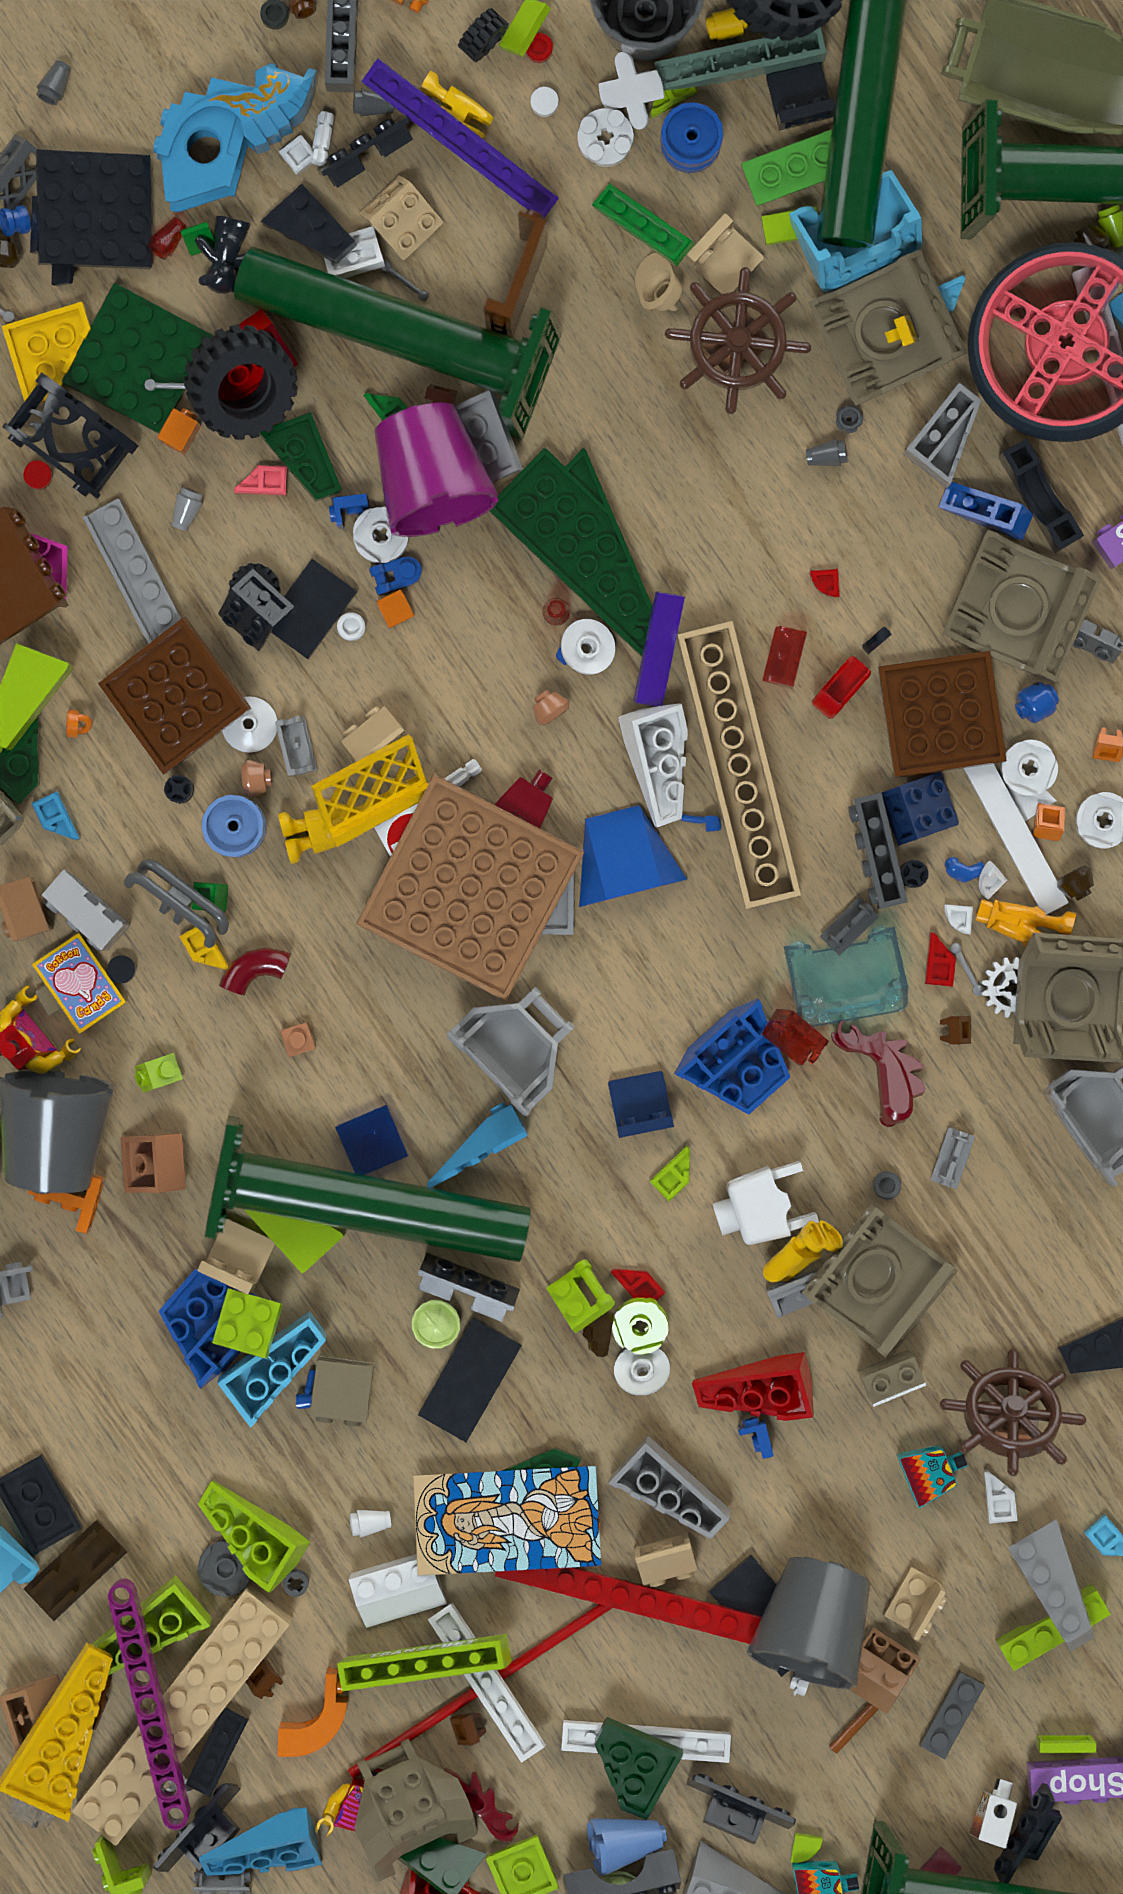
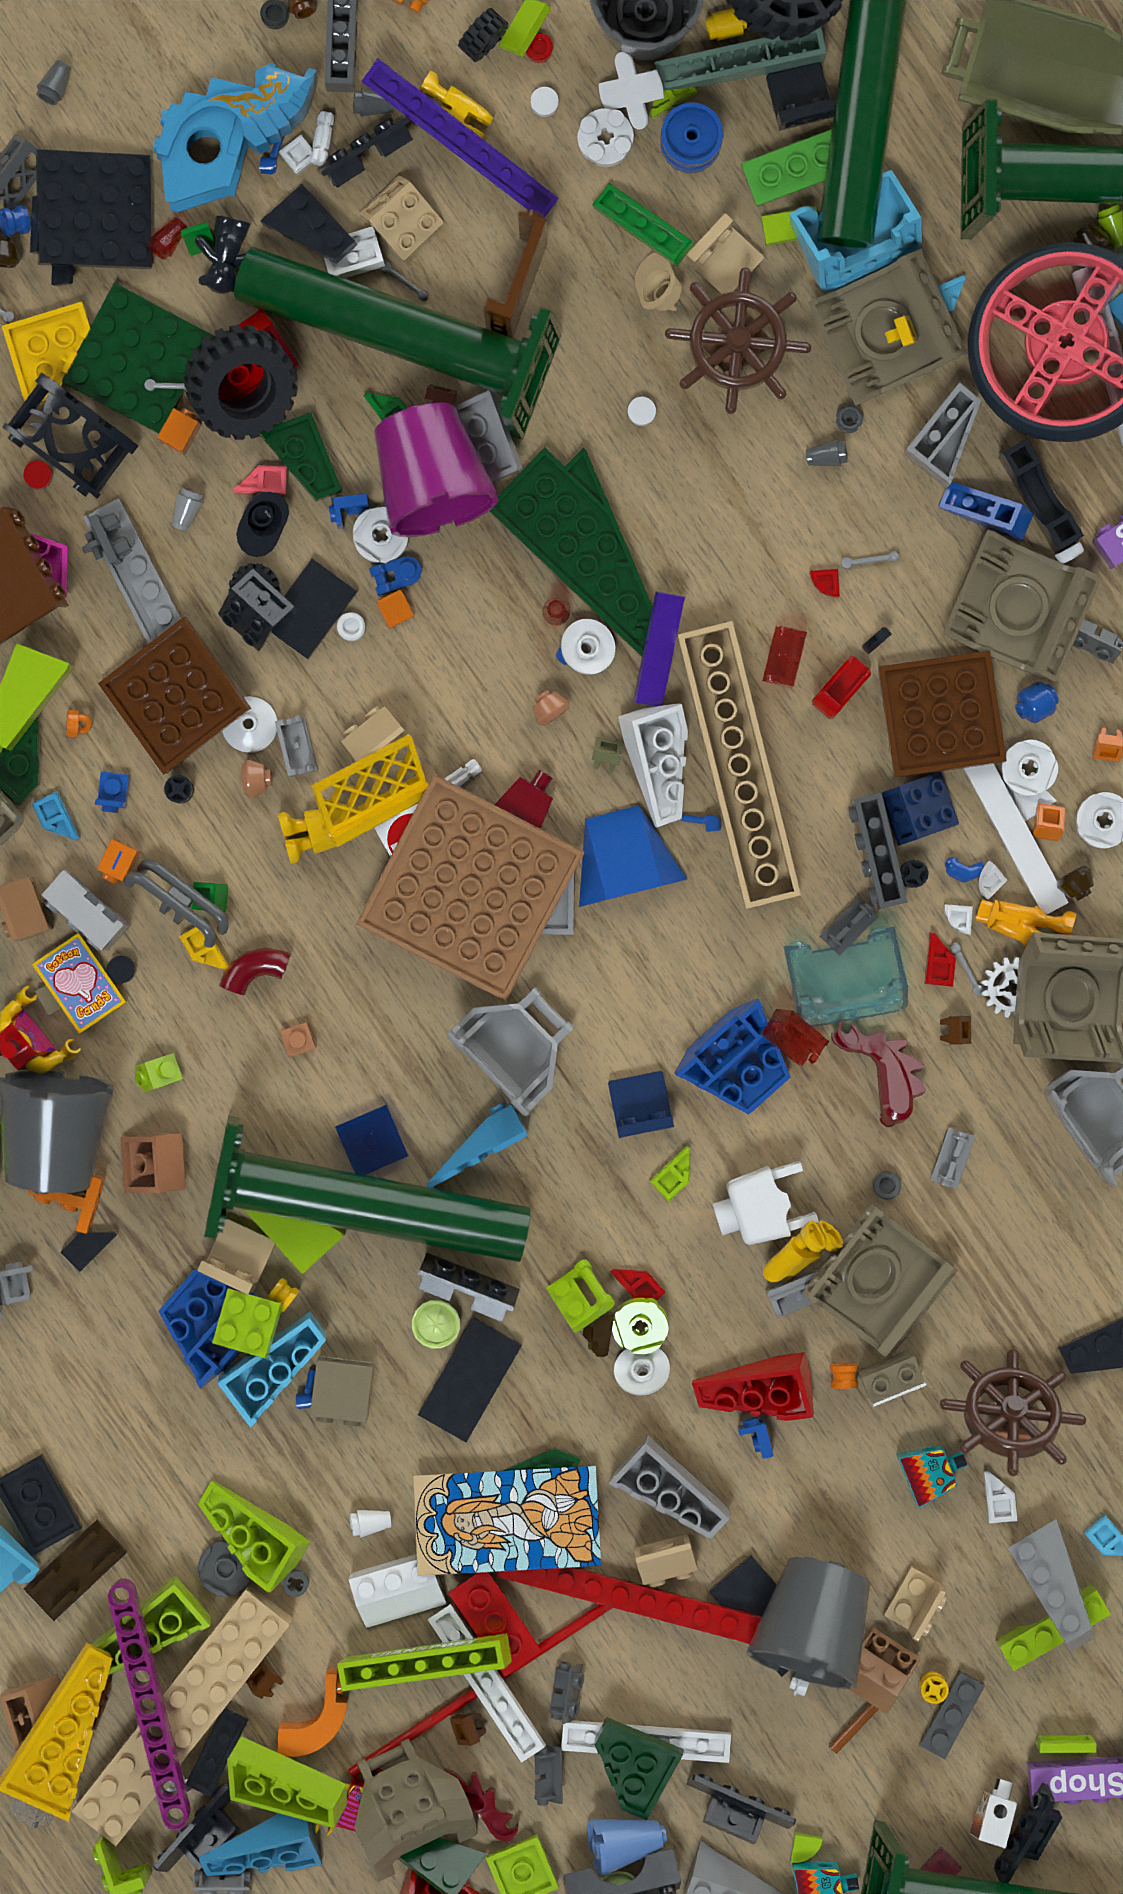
(86, 1247): none -> black tile
(102, 527): none -> dark grey hips
(112, 791): none -> blue bracket
(118, 861): none -> orange brick
(249, 833): medium blue wheel -> none
(262, 523): none -> black piece
(269, 165): none -> blue hand
(283, 1293): none -> yellow wheel
(283, 1785): none -> lime wedge
(492, 1614): none -> red brick
(548, 1765): none -> dark grey hinge
(566, 1704): none -> dark grey hinge
(607, 752): none -> olive tile
(641, 411): none -> white tile
(844, 1375): none -> orange wheel
(847, 562): none -> light grey hinge
(936, 1693): none -> yellow wheel
(1069, 552): none -> white tile

